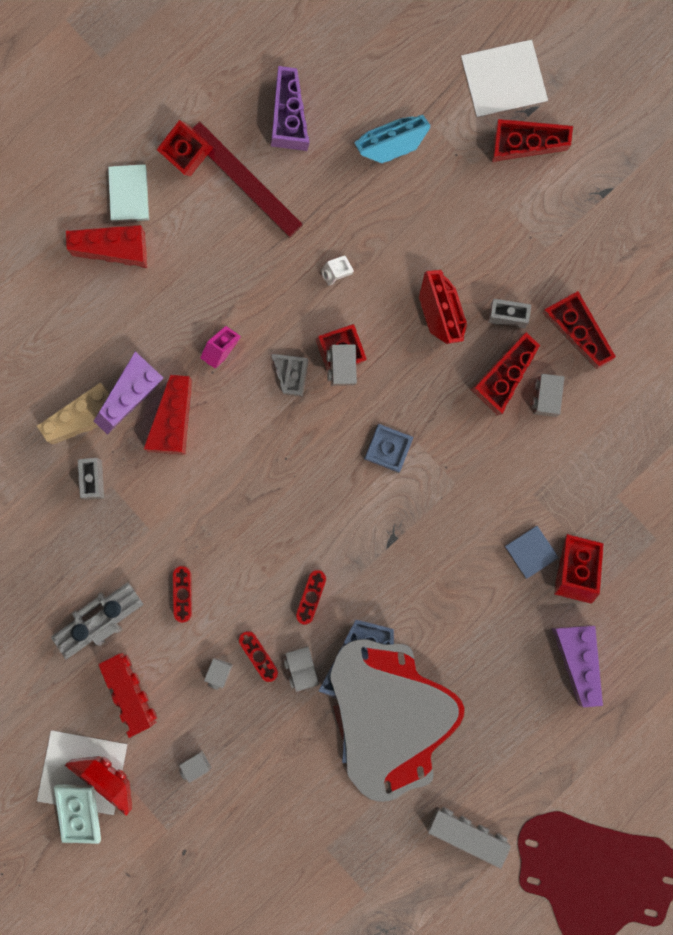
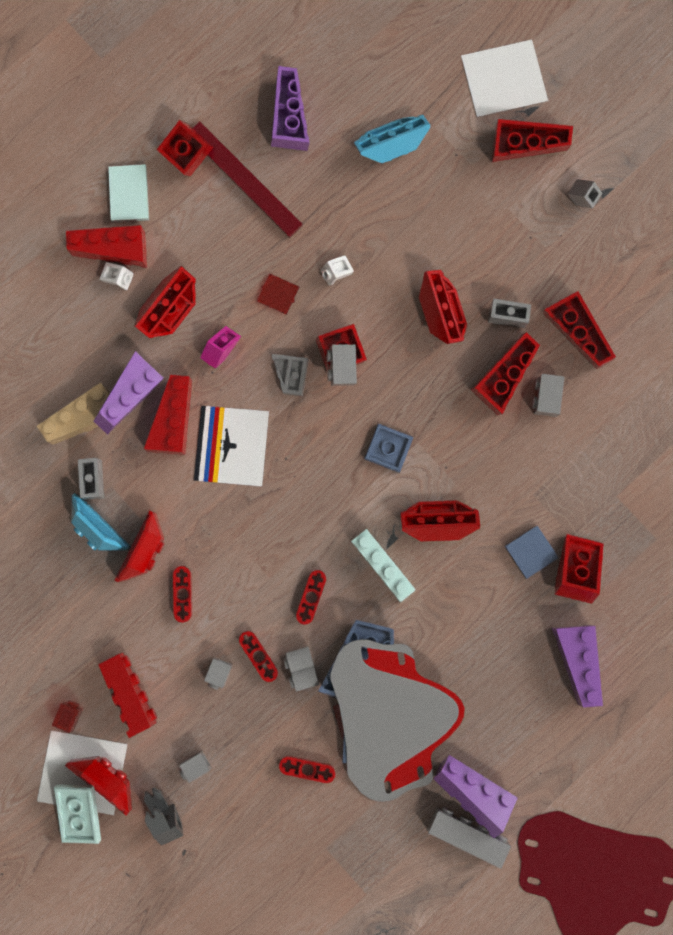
(67, 716): none -> clear red brick
(95, 528): none -> medium azure wedge
(102, 625): light grey piece -> none
(116, 275): none -> white bracket
(143, 550): none -> red wedge
(165, 821): none -> dark grey piece
(167, 304): none -> red wedge
(231, 446): none -> white sticker
(278, 294): none -> clear red piece
(291, 772): none -> red beam
(383, 565): none -> light aqua brick
(440, 520): none -> red wedge
(477, 794): none -> medium lavender wedge
(584, 193): none -> light grey brick

